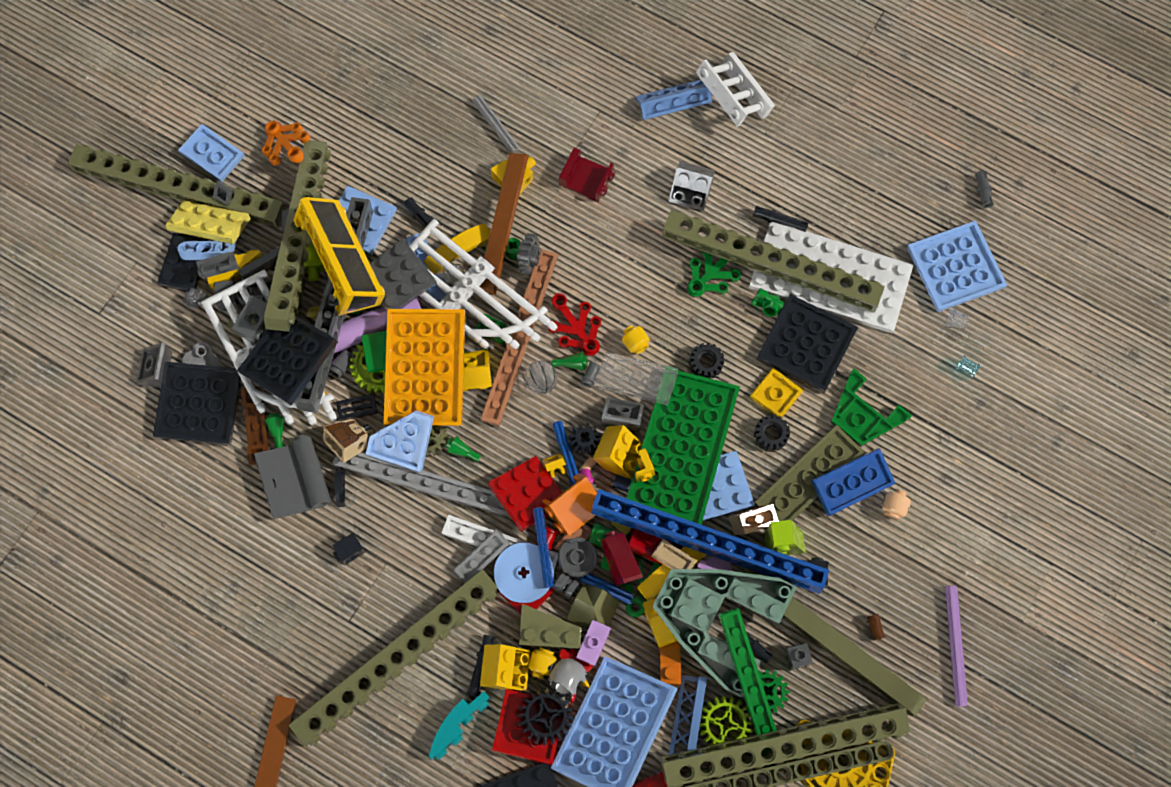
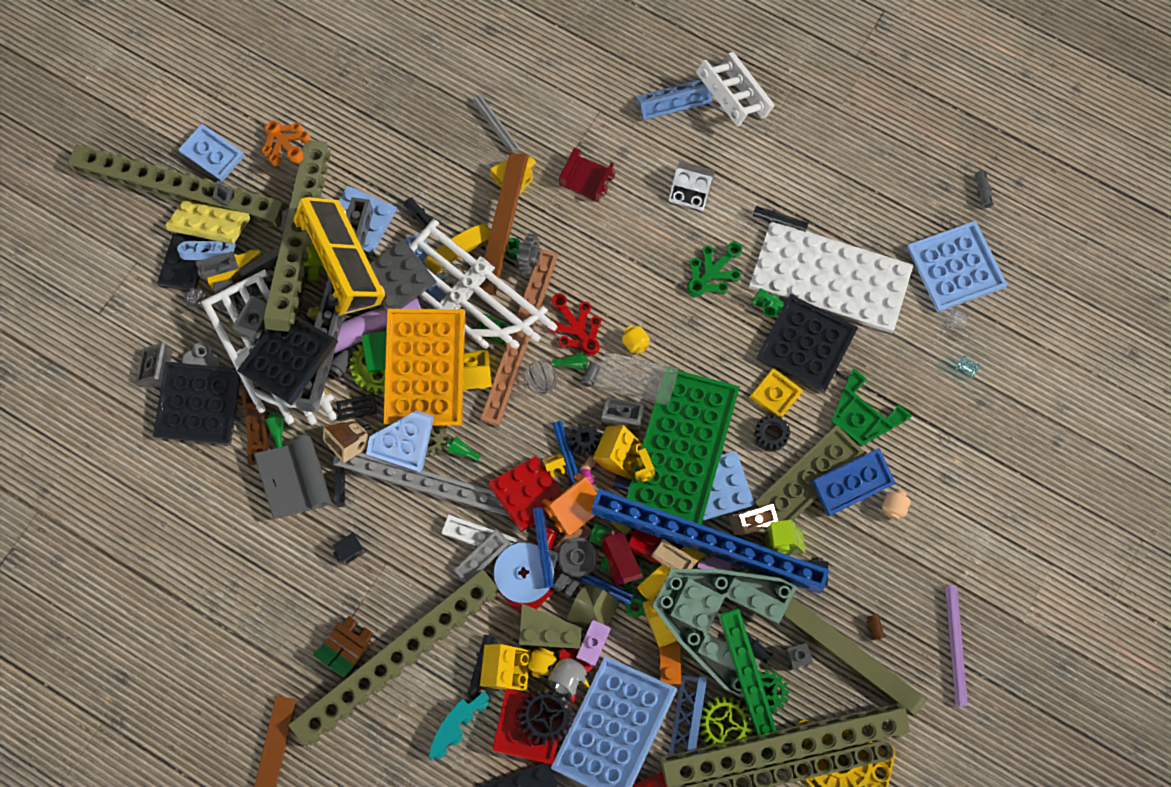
(344, 648): none -> reddish brown hips
(706, 350): black tyre -> none
(776, 269): olive brick -> none

